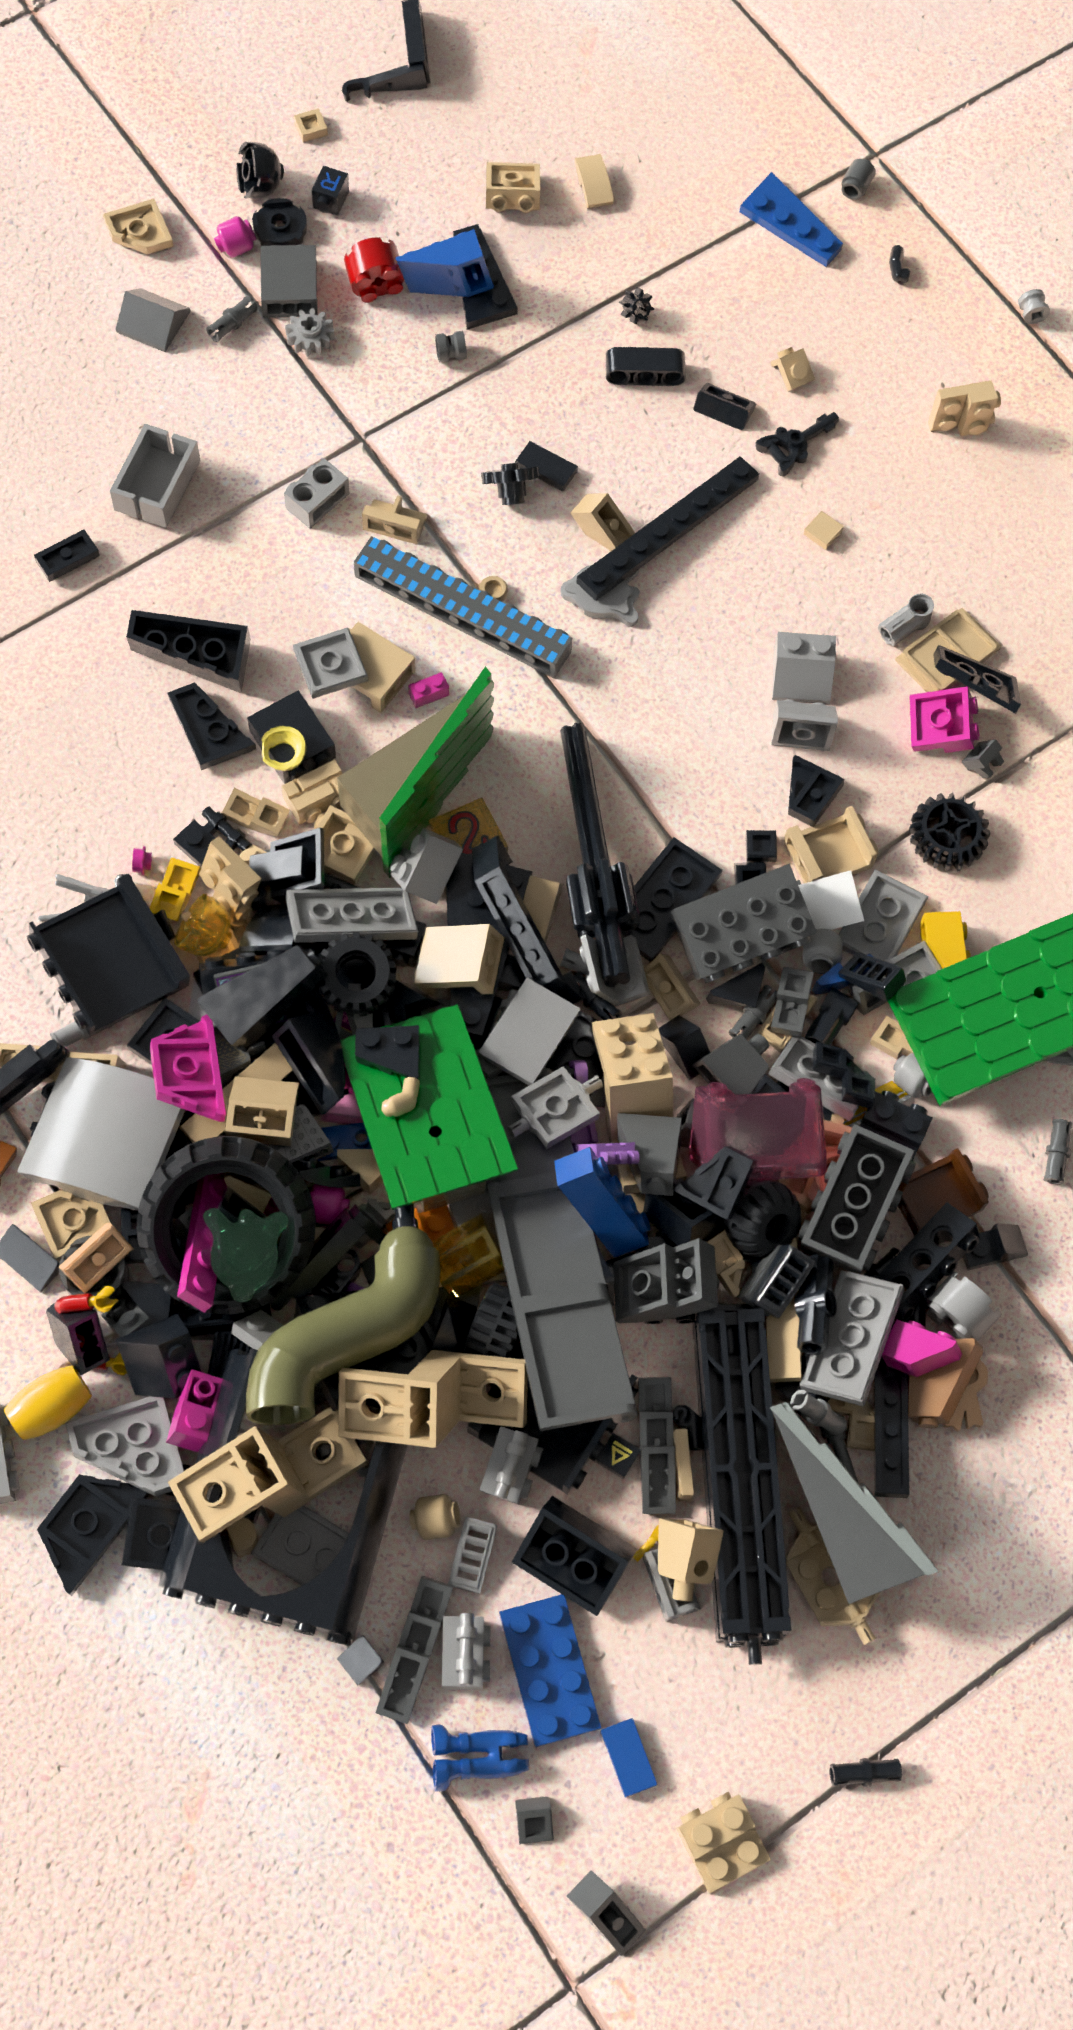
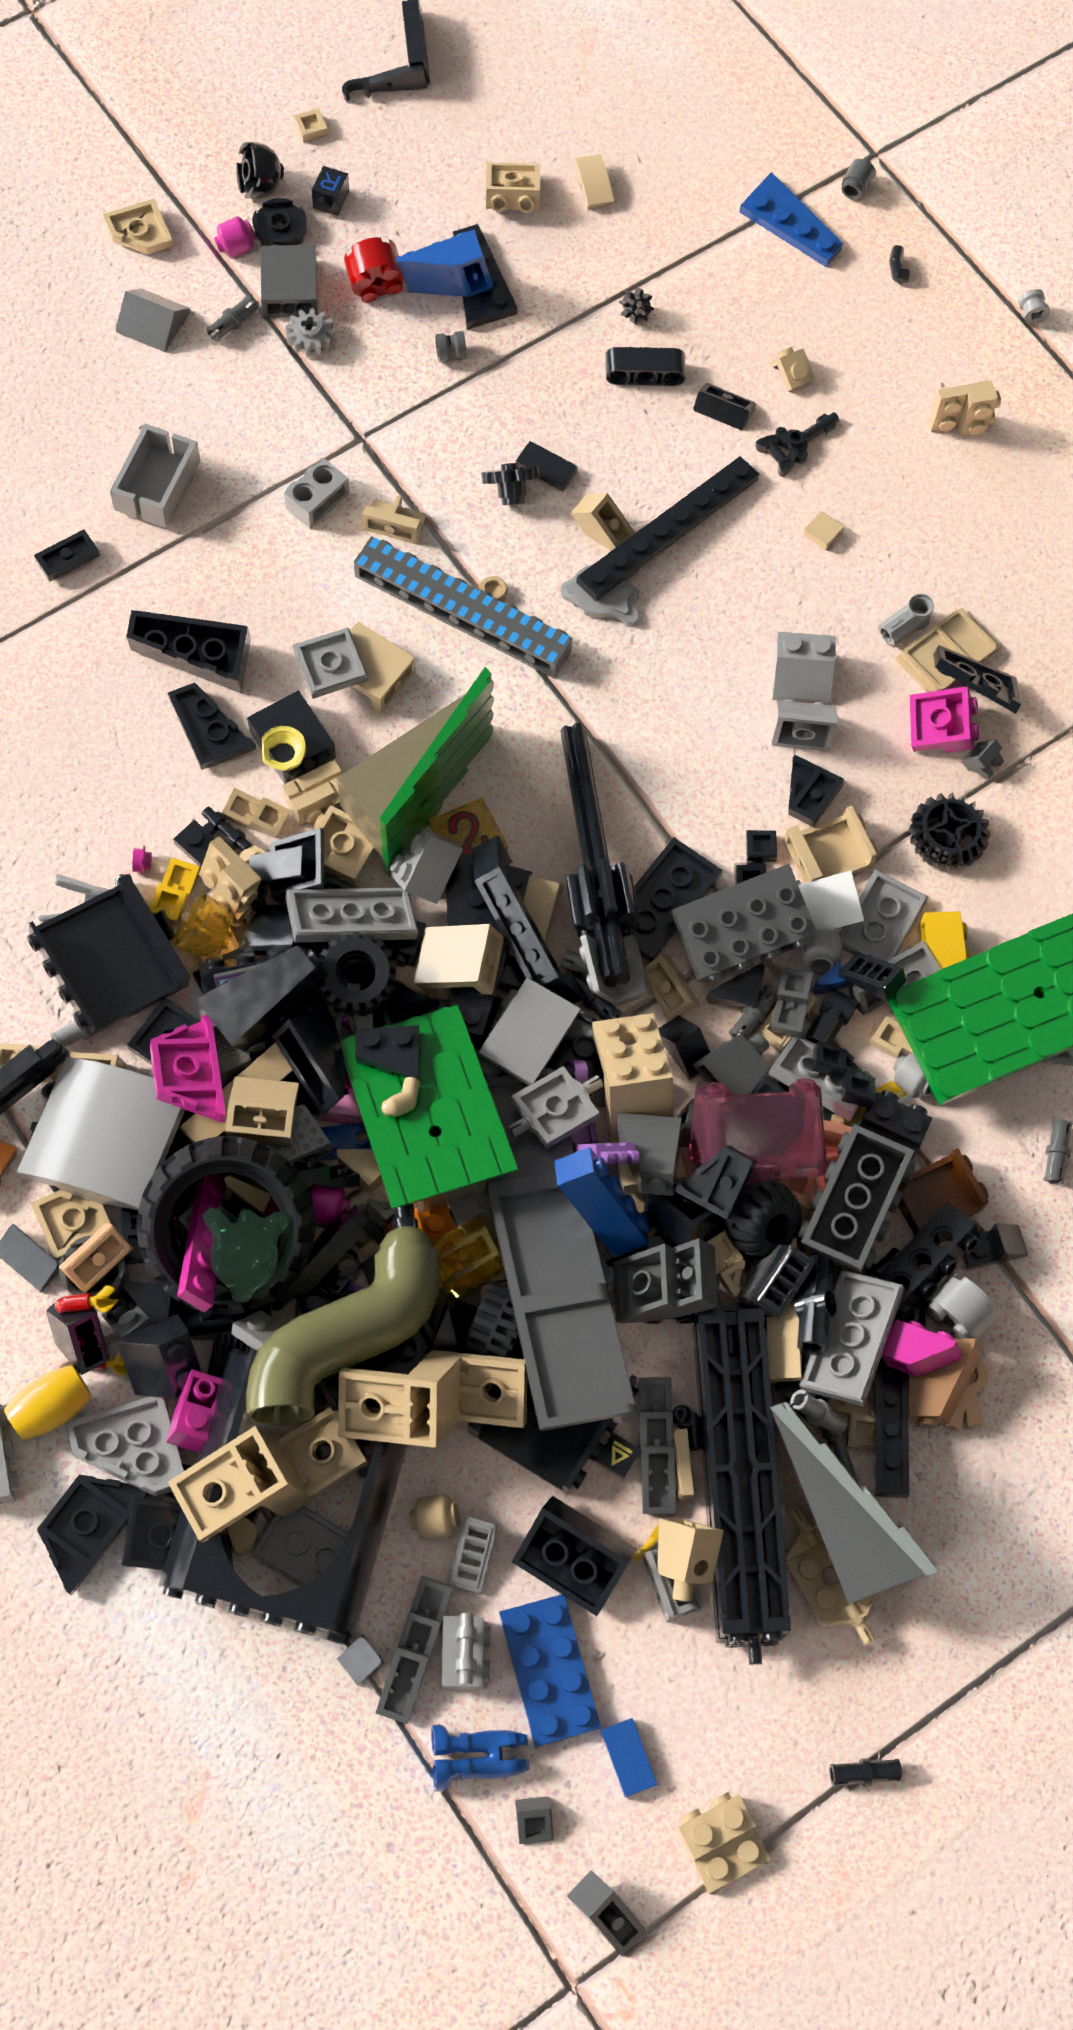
(428, 690): dark pink piece -> none
(510, 1465): light grey brick -> none

